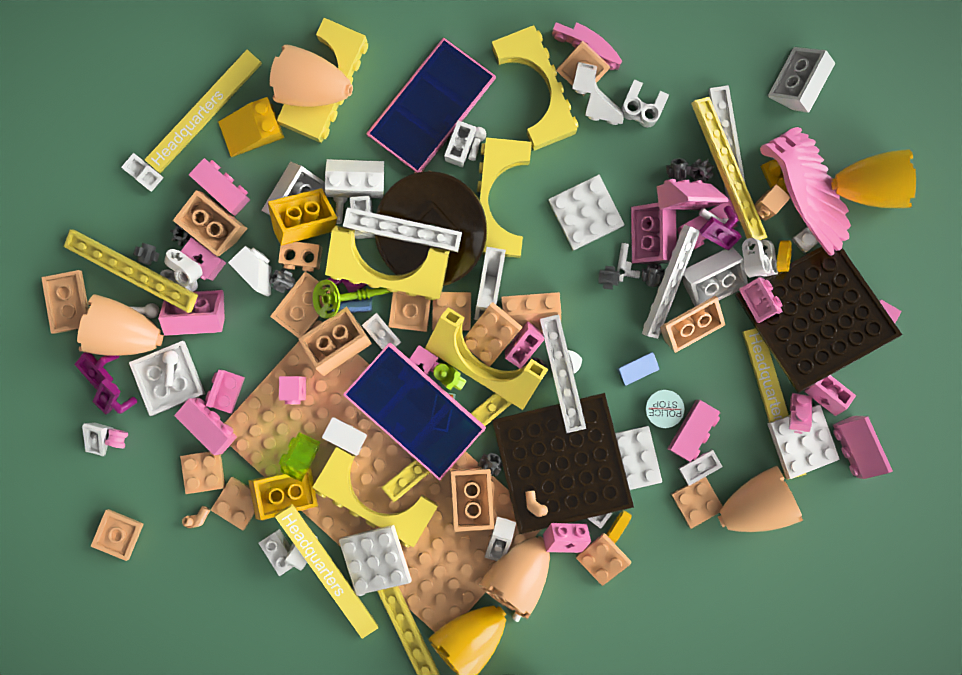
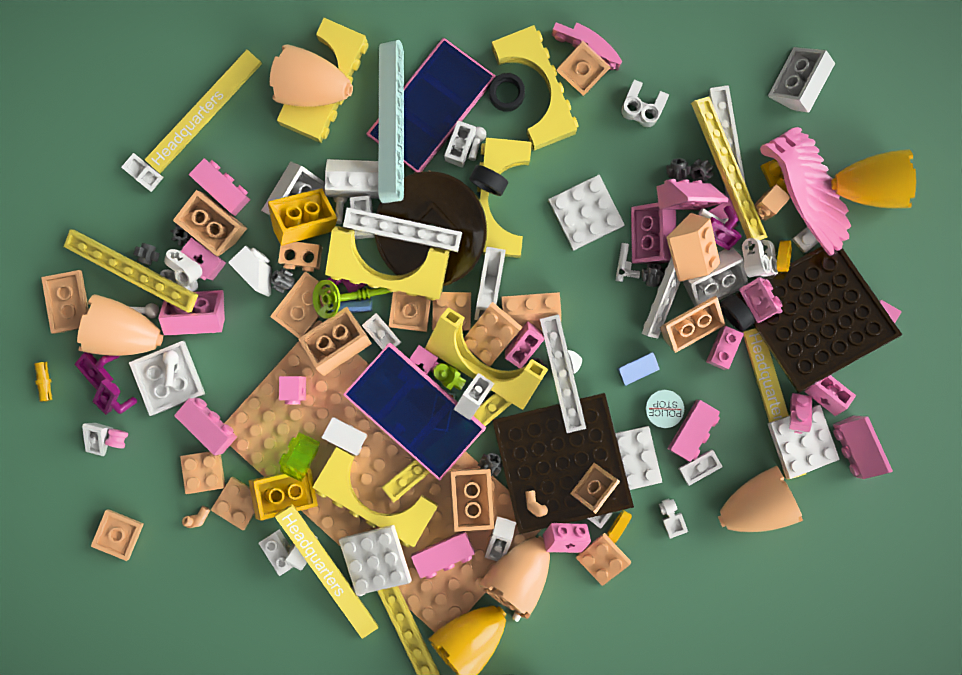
(43, 381): none -> yellow pin
(224, 391): bright pink bracket -> none
(251, 127): yellow slope -> none
(391, 122): none -> light aqua beam
(443, 555): none -> bright pink brick
(474, 396): none -> white brick
(488, 180): none -> black tyre
(506, 77): none -> black tyre
(595, 487): none -> light nougat slope
(598, 105): white arch -> none
(609, 277): dark grey gear -> none
(674, 522): none -> white plate
(693, 248): none -> light nougat slope
(697, 502): light nougat plate -> none
(724, 347): none -> bright pink brick
(736, 312): none -> black tyre

